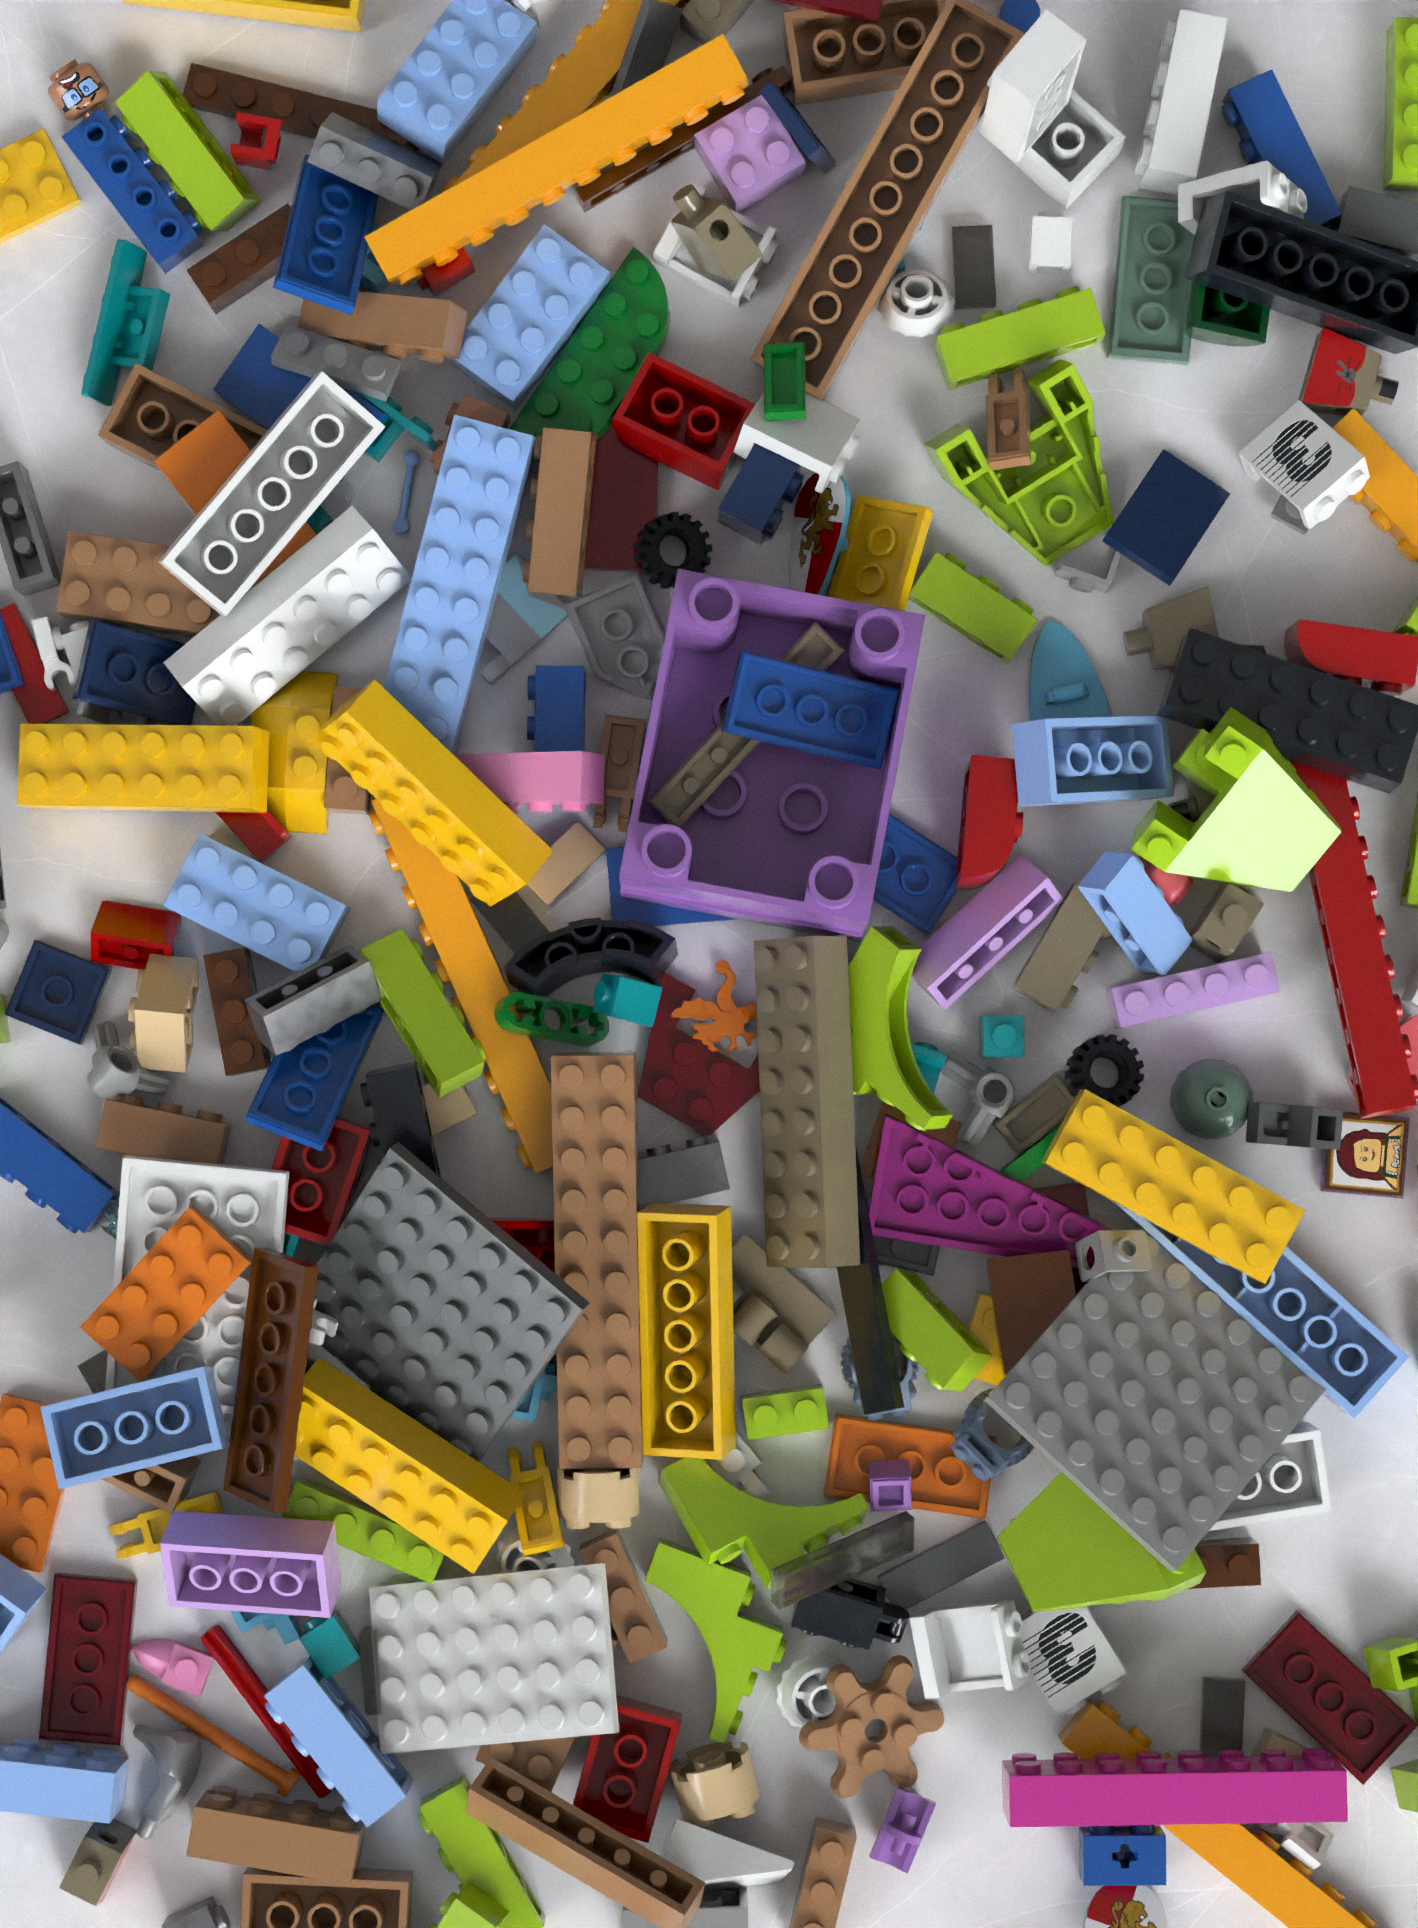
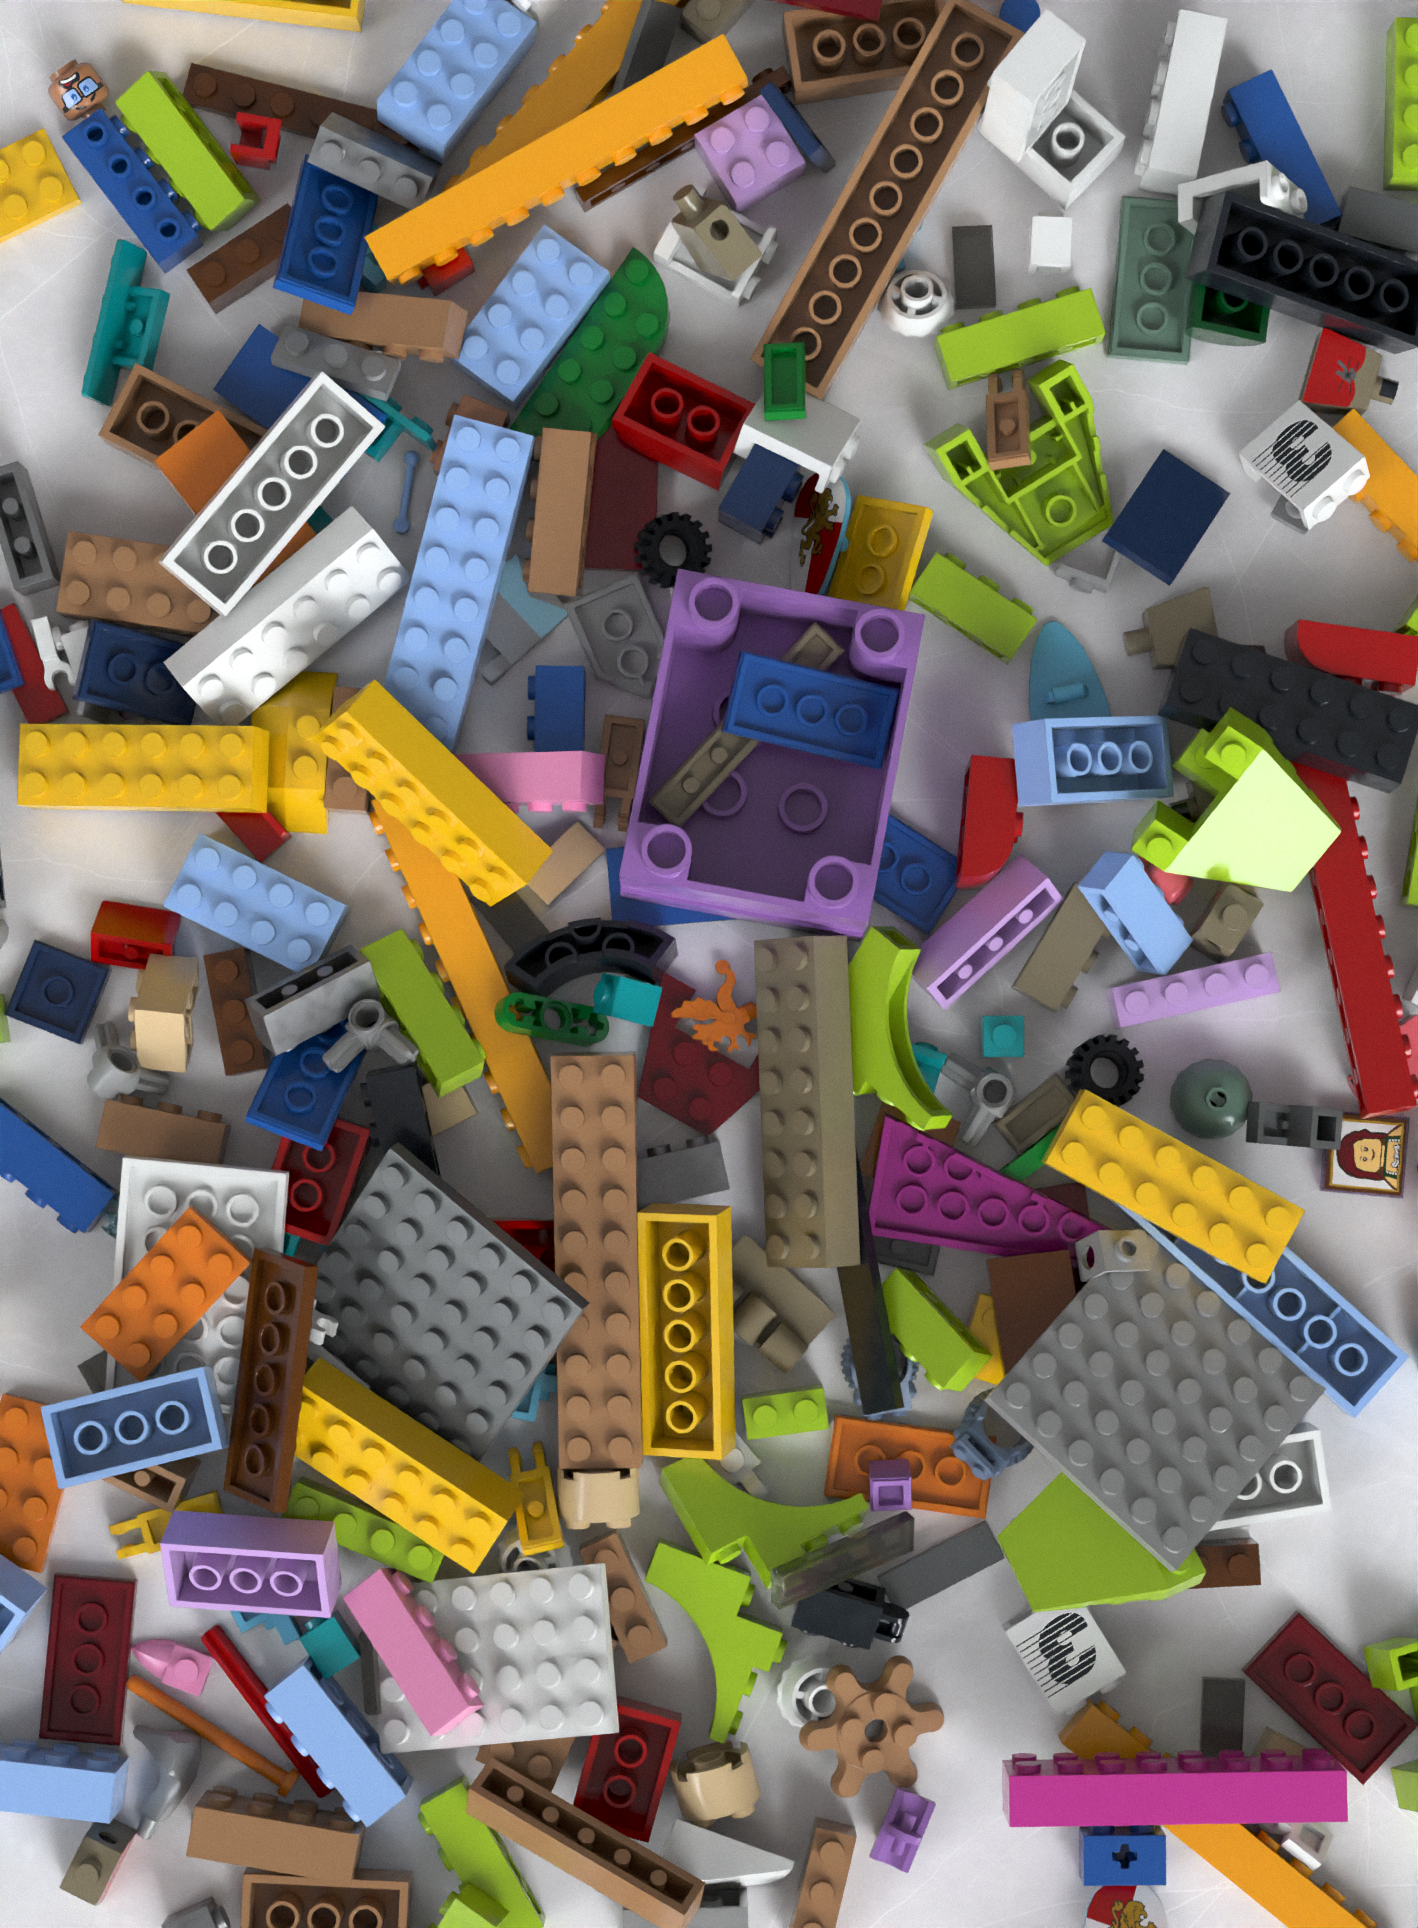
(381, 1036): none -> light grey axle
(414, 1650): none -> bright pink brick
(970, 1648): white panel -> none

